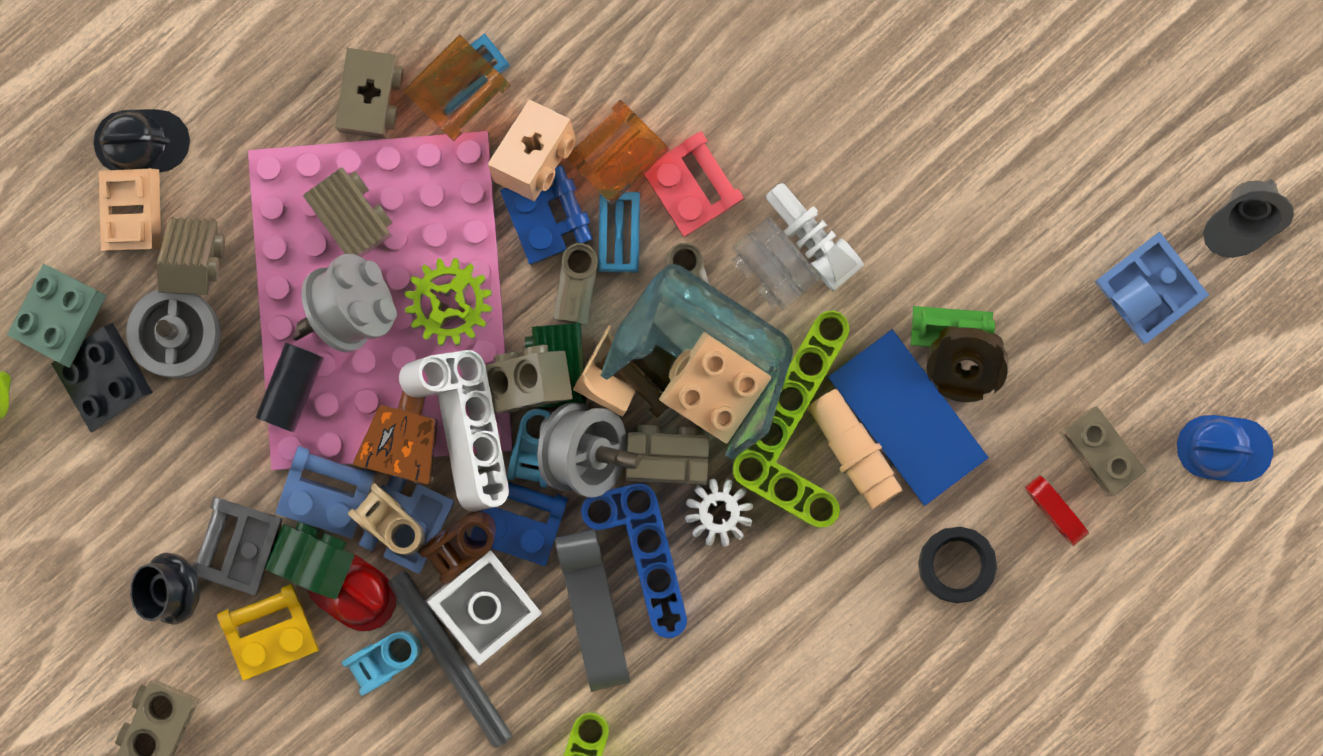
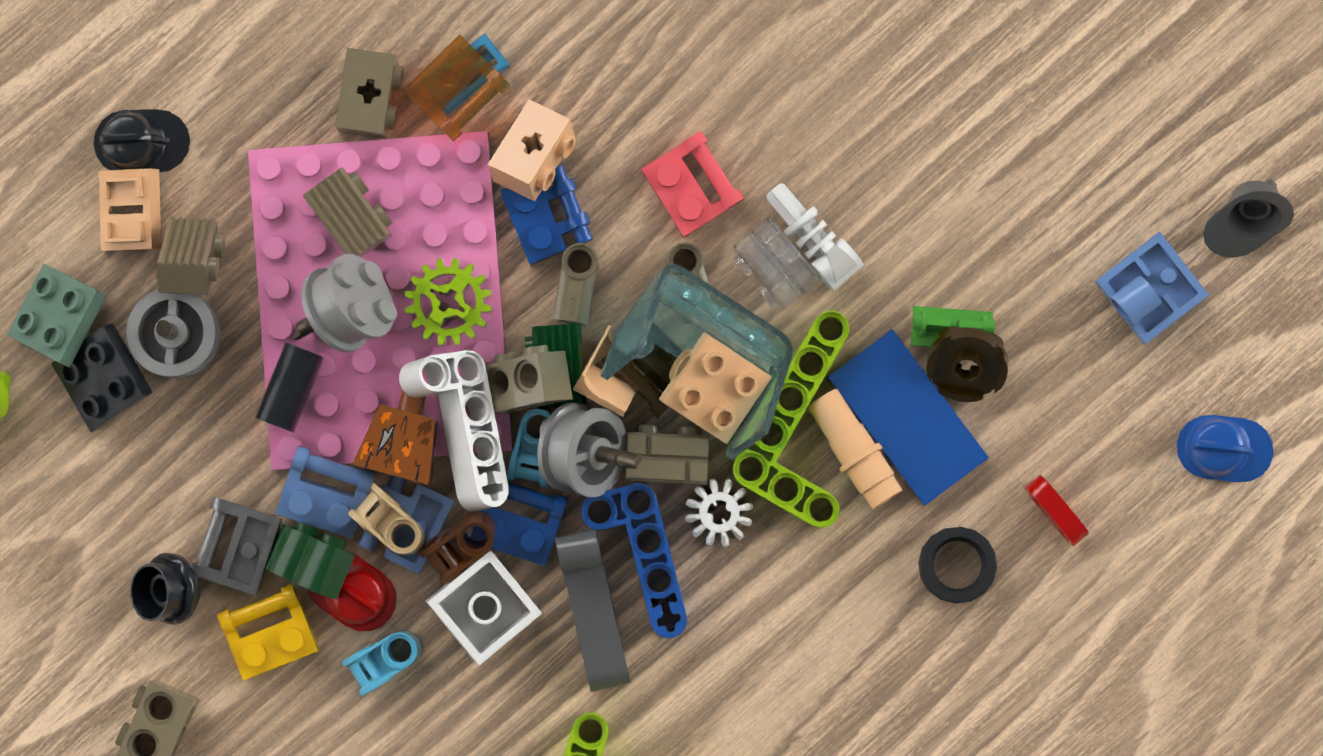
(450, 659): dark grey axle -> none
(619, 267): dark azure tile -> none
(624, 160): clear orange plate -> none
(1102, 451): dark tan brick -> none

